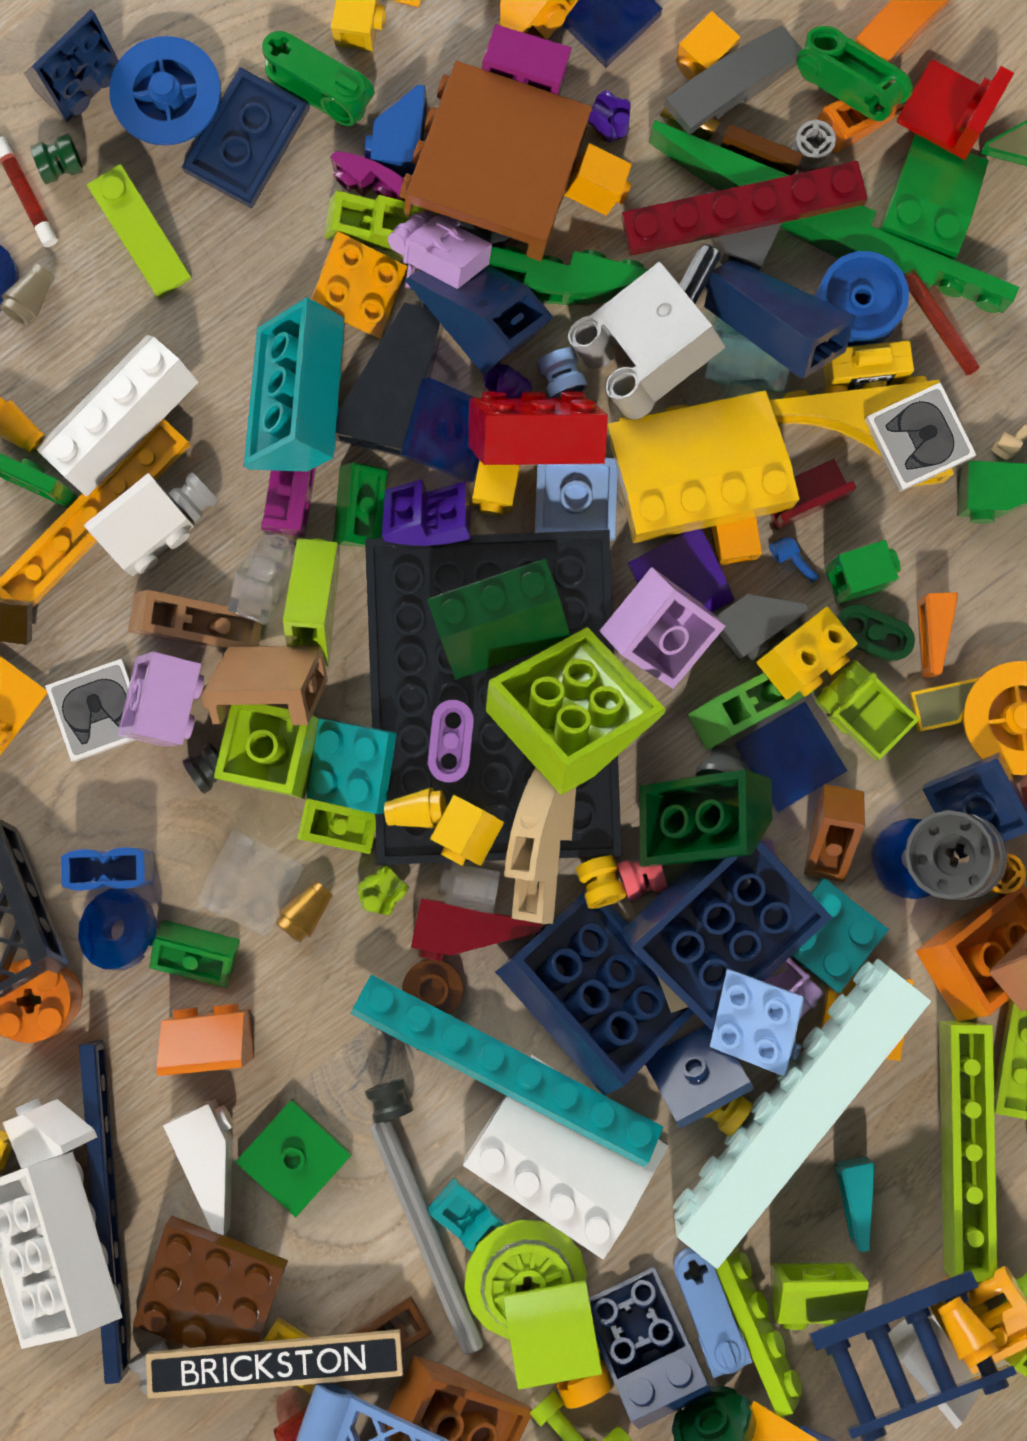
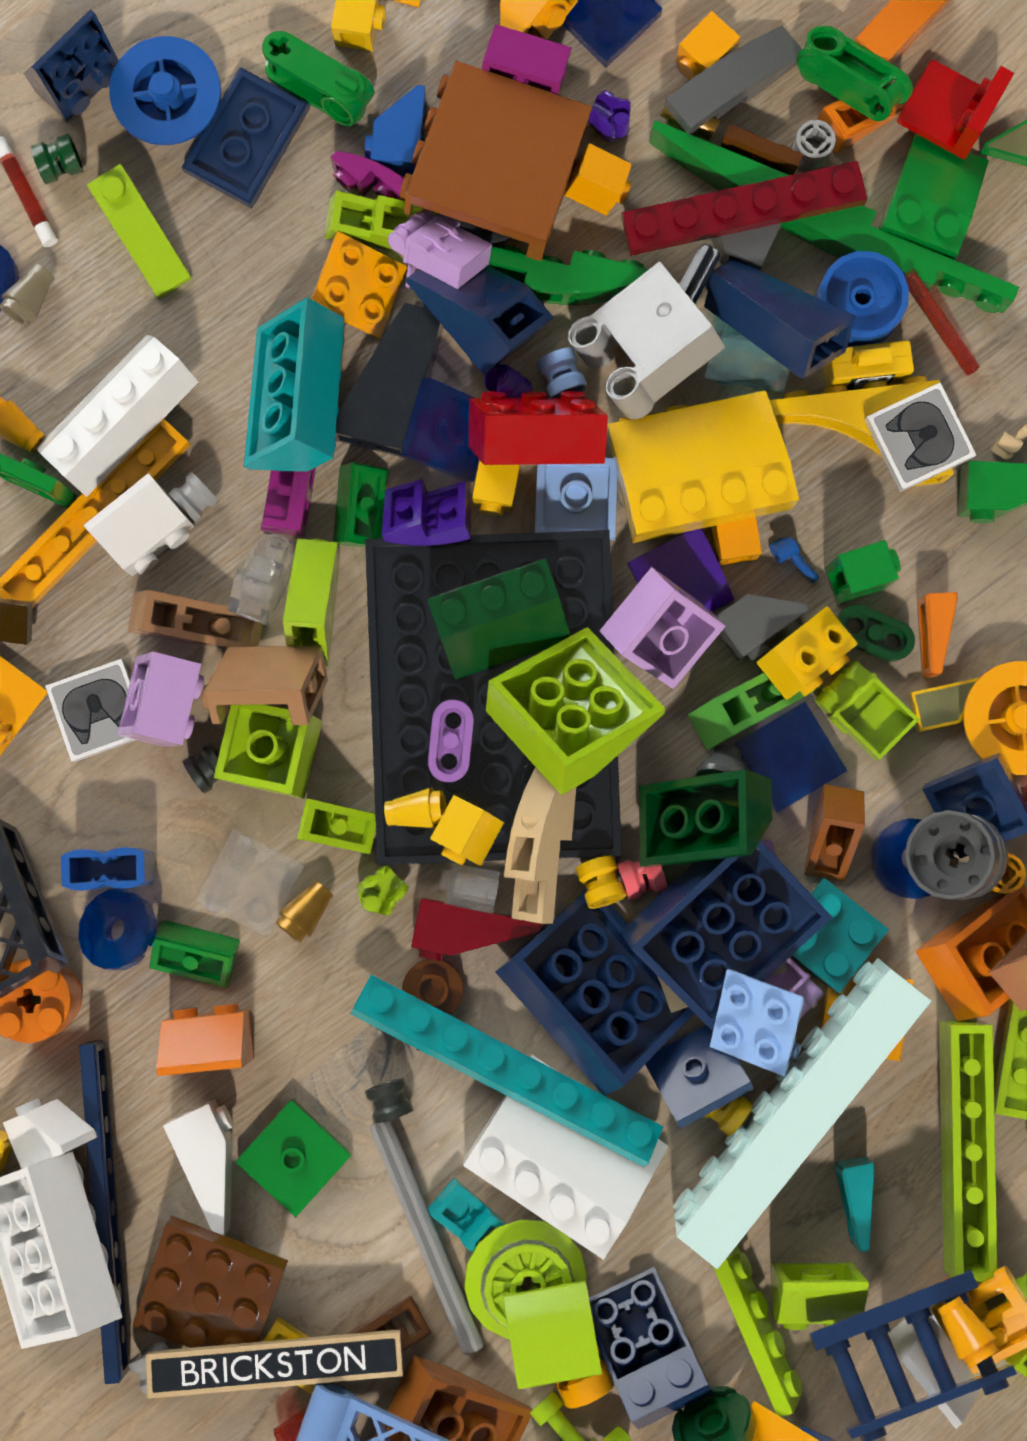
(351, 765): teal plate -> none
(712, 1317): medium blue piece -> none
(816, 490): dark red panel -> none

